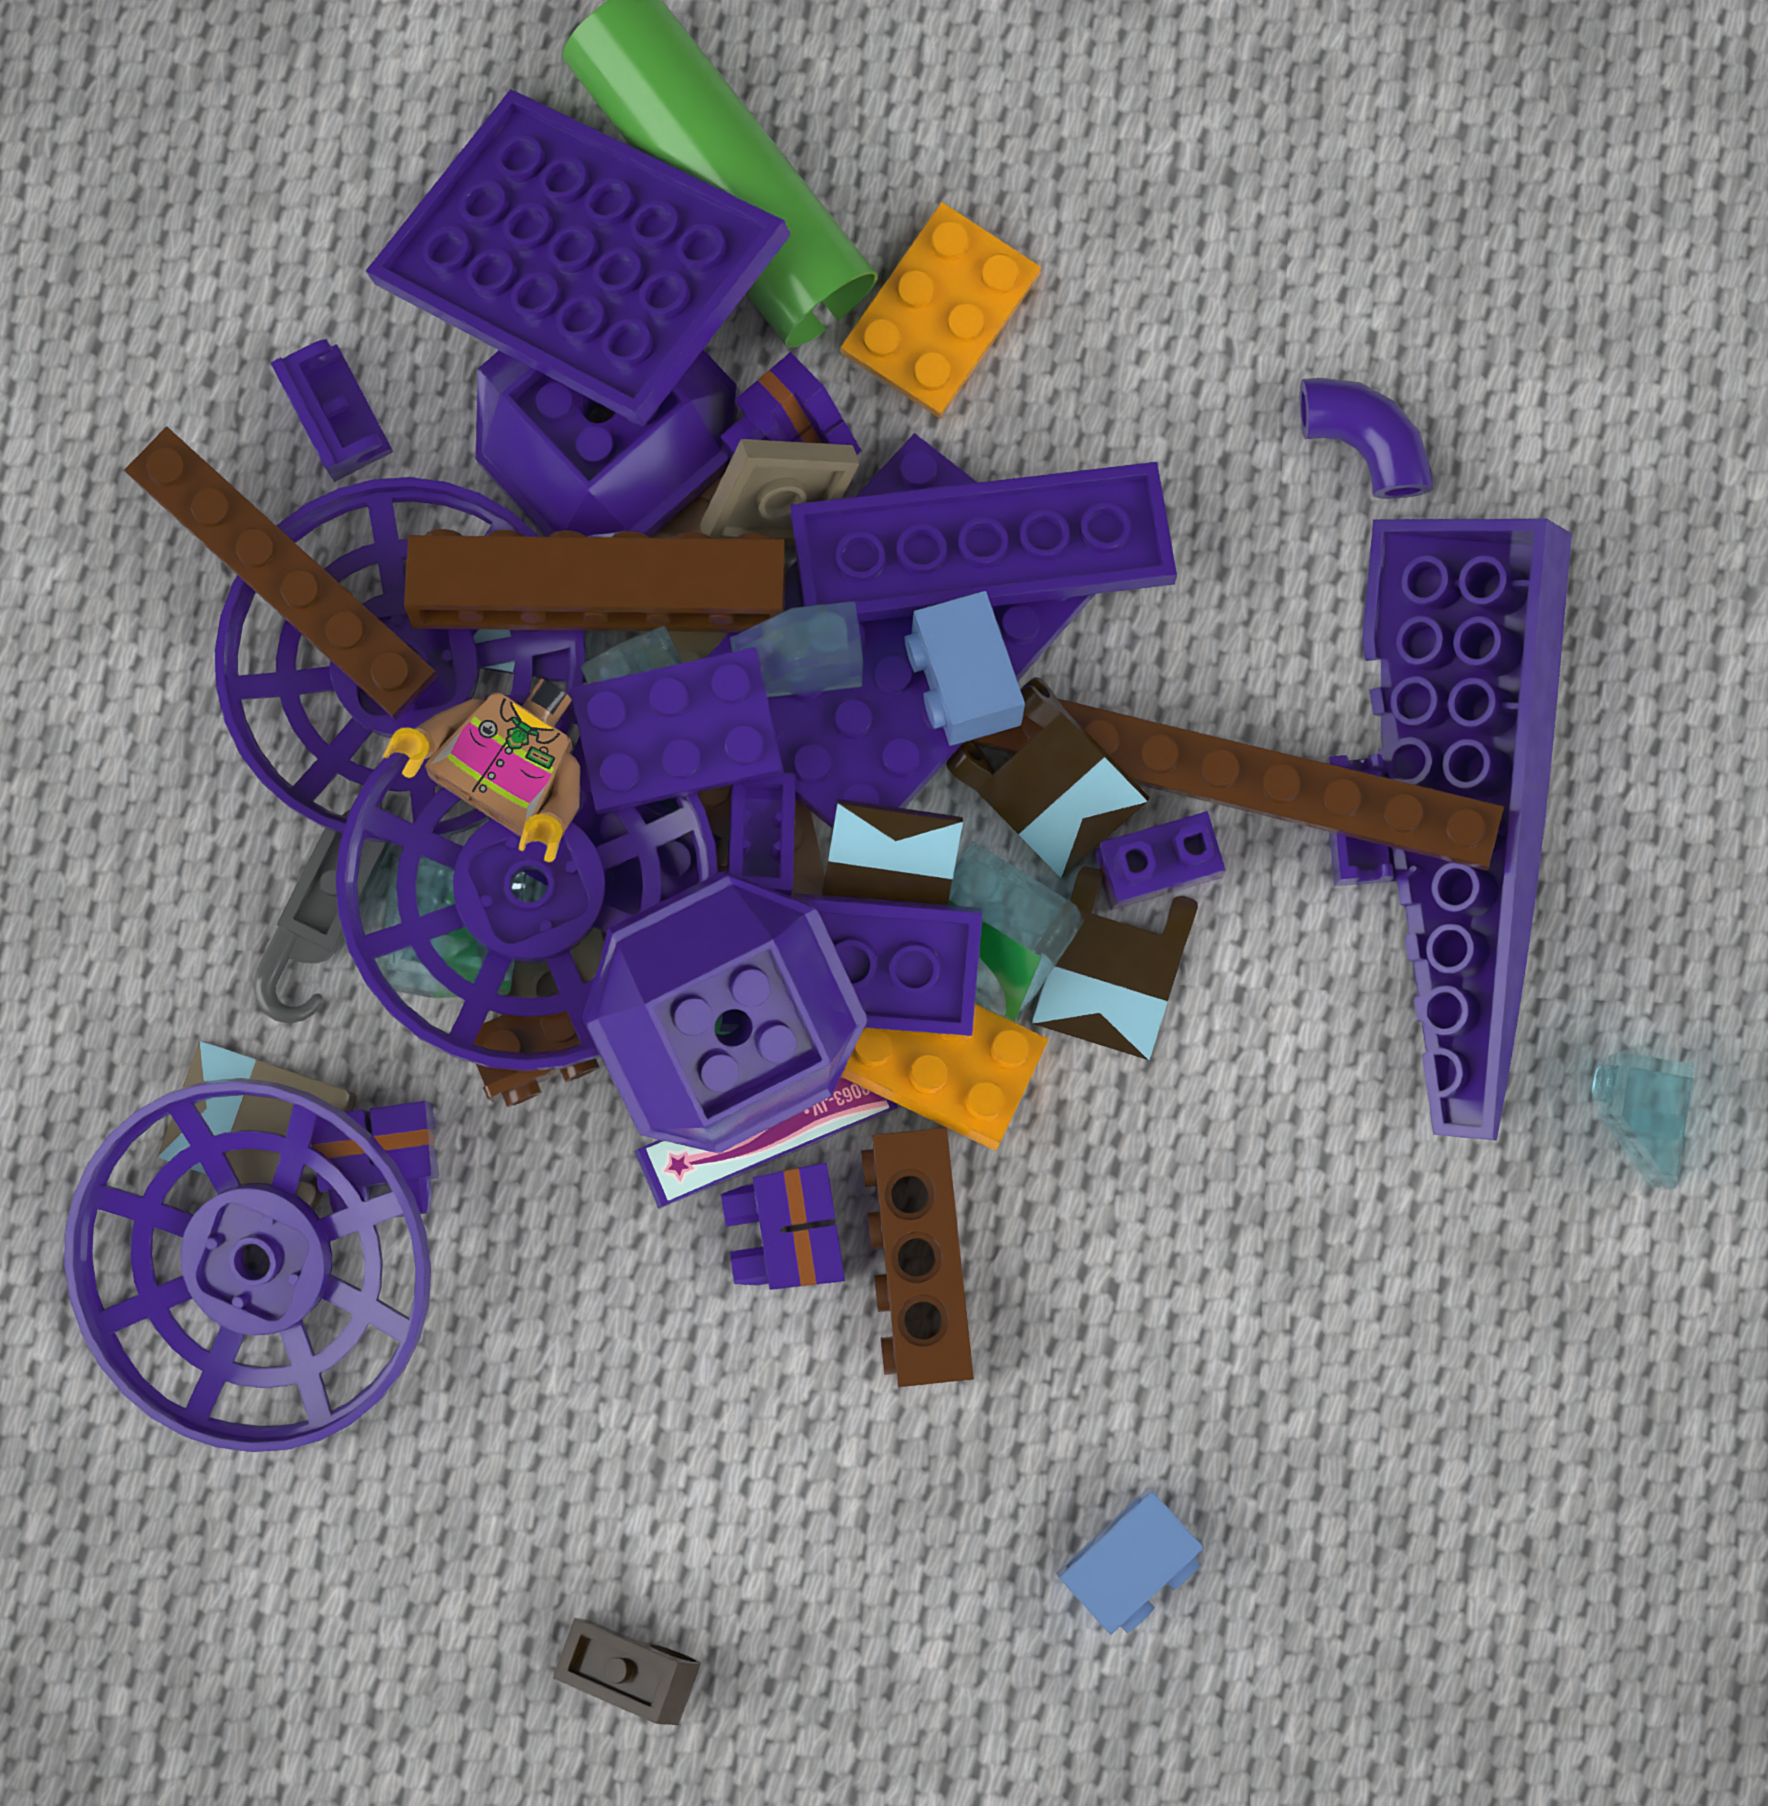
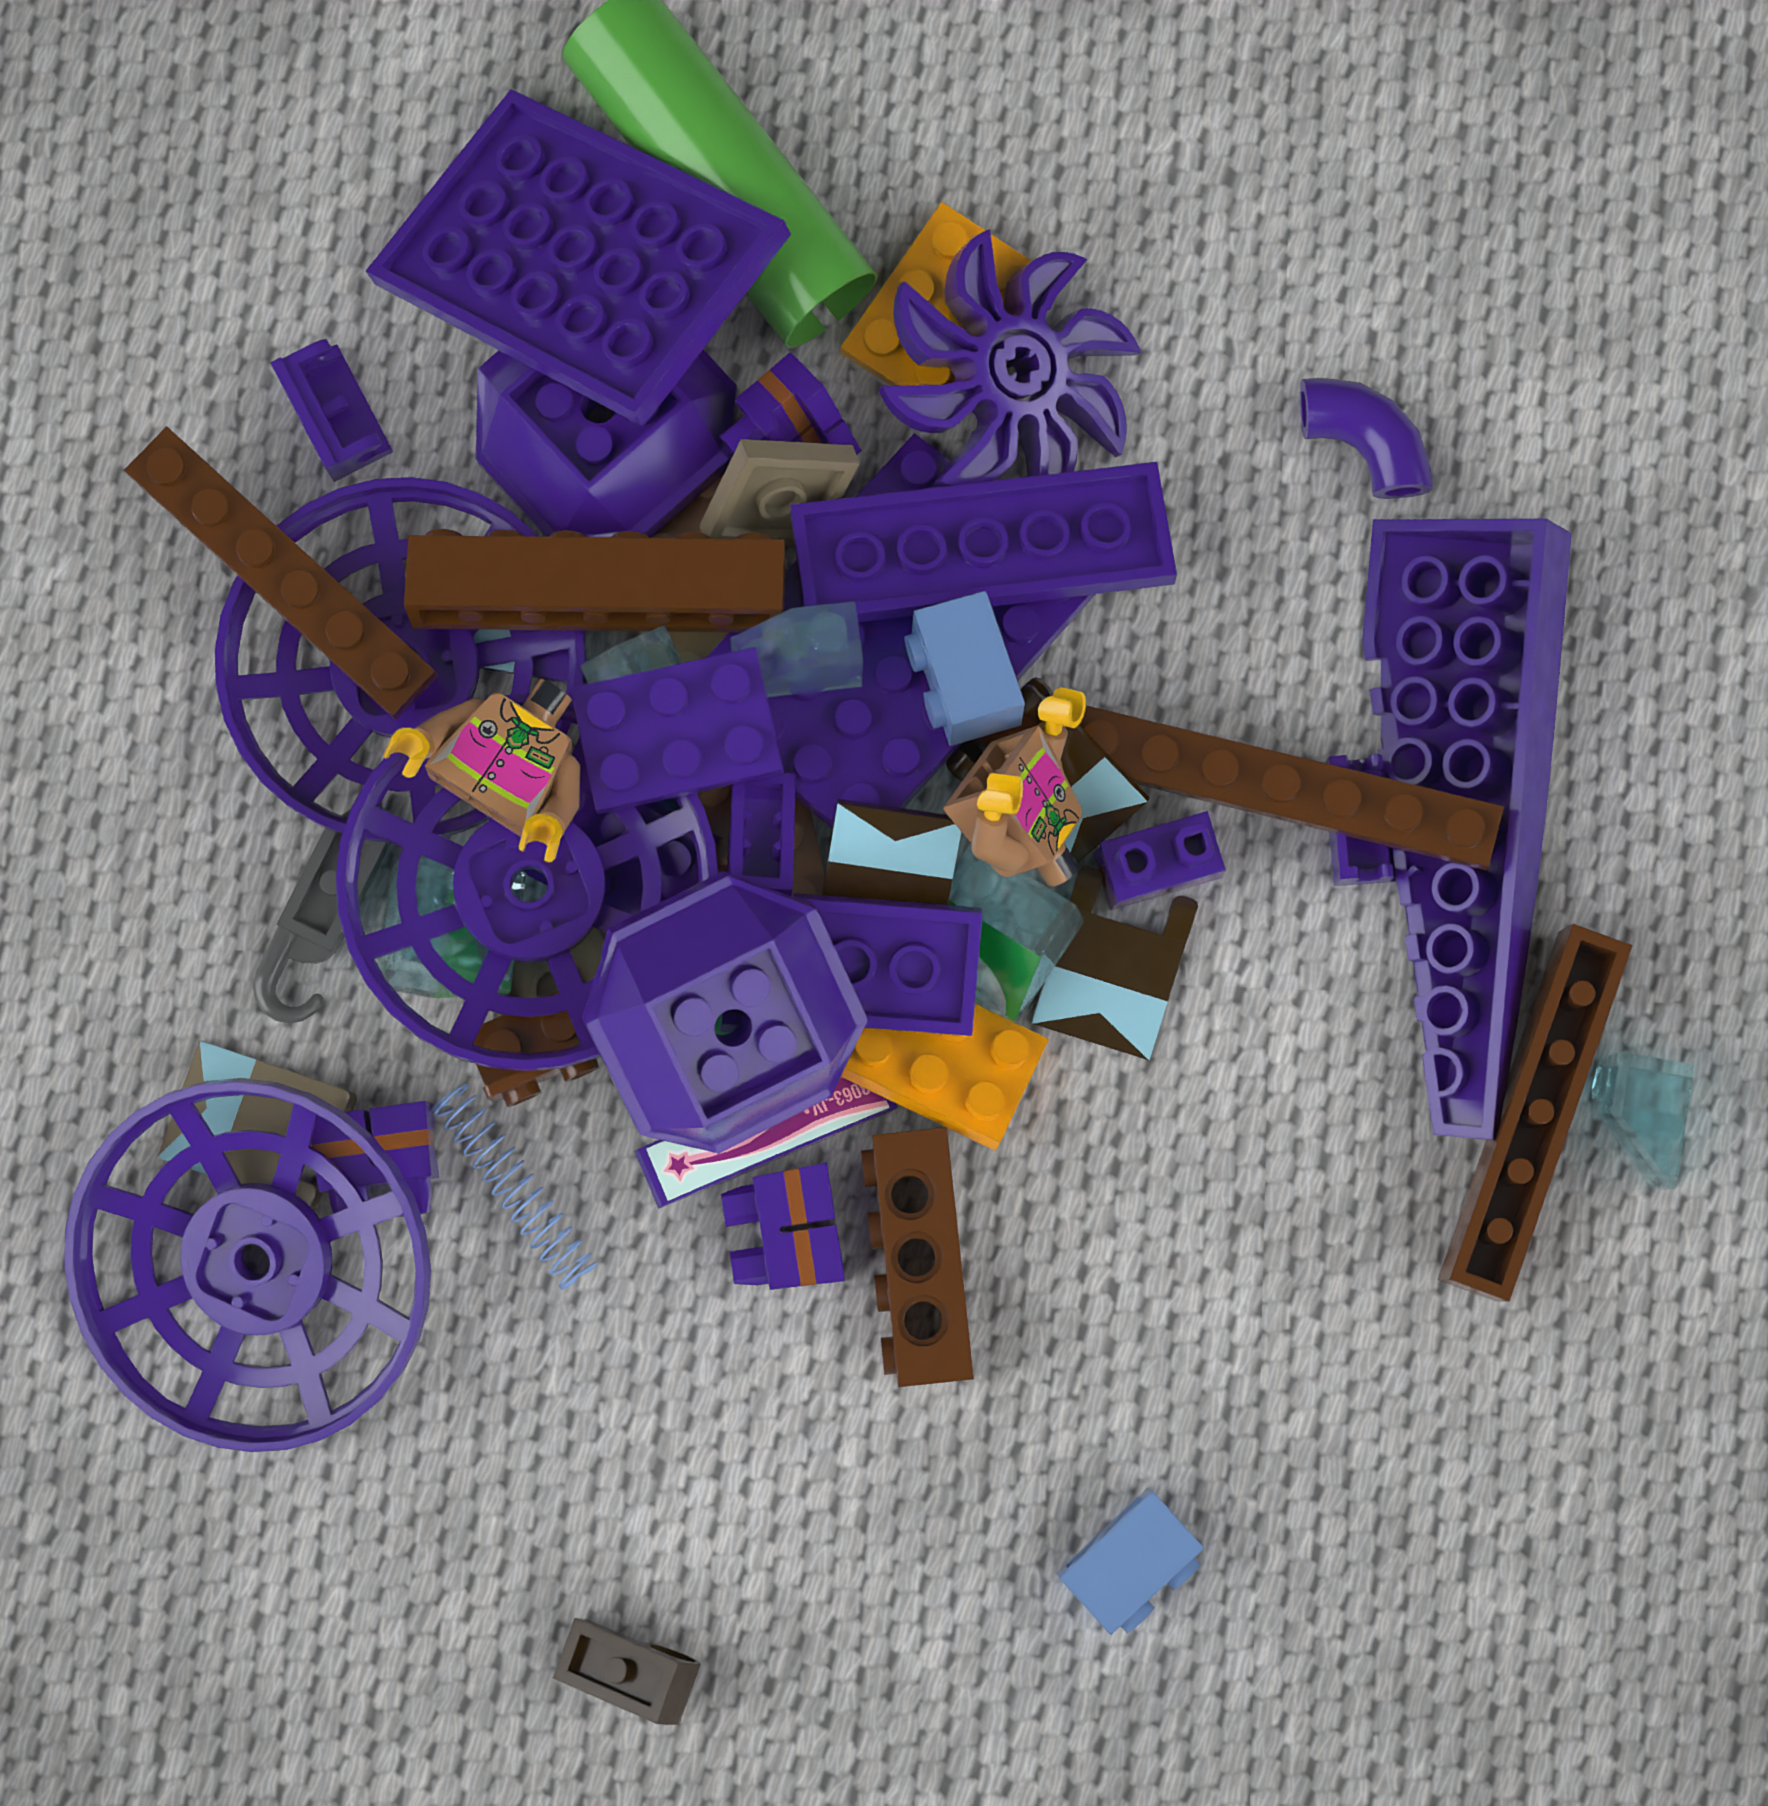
(443, 1102): none -> light blue piece
(979, 365): none -> dark purple piece
(1018, 799): none -> torso
(1536, 1113): none -> reddish brown brick

